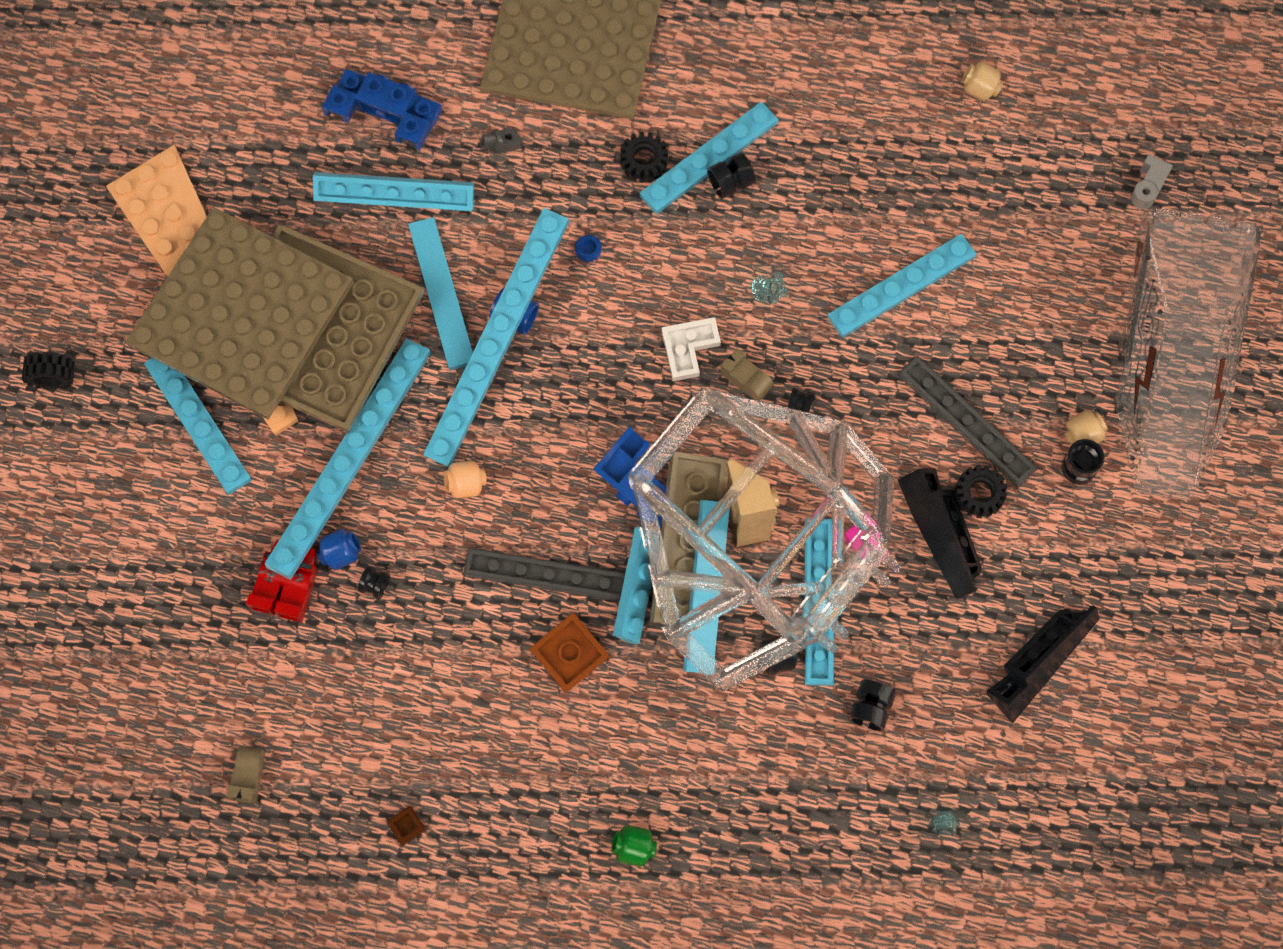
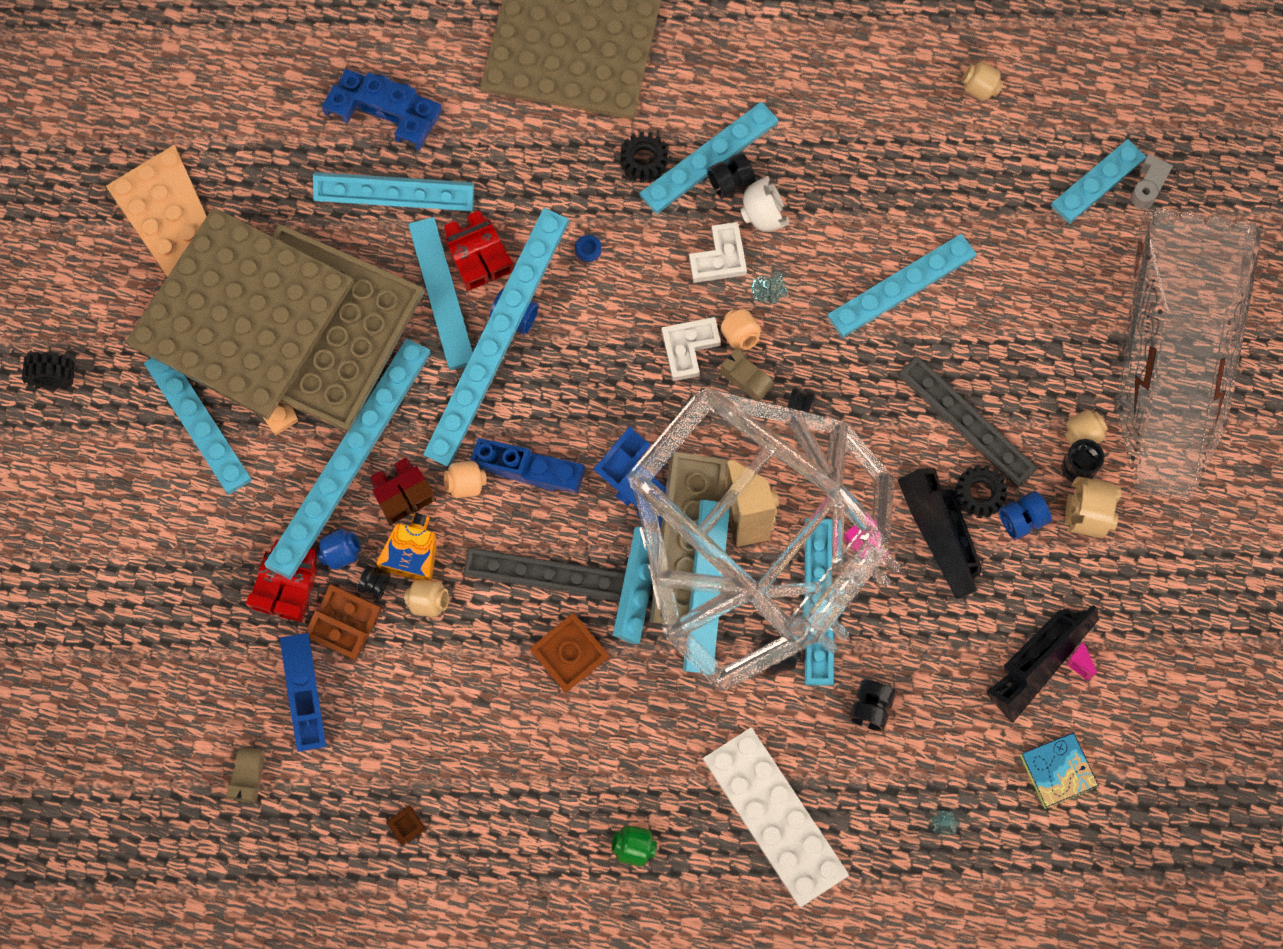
(302, 692): none -> blue slope
(338, 633): none -> dark orange slope
(410, 482): none -> hips
(410, 550): none -> torso
(427, 598): none -> tan head
(475, 242): none -> red hips
(498, 141): dark grey piece -> none
(526, 467): none -> blue slope
(725, 260): none -> white plate
(740, 329): none -> light nougat head
(763, 206): none -> white cylinder
(775, 817): none -> white plate
(1027, 514): none -> blue wheel
(1059, 770): none -> tile
(1082, 663): none -> dark pink slope
(1092, 507): none -> tan brick
(1098, 181): none -> medium azure plate

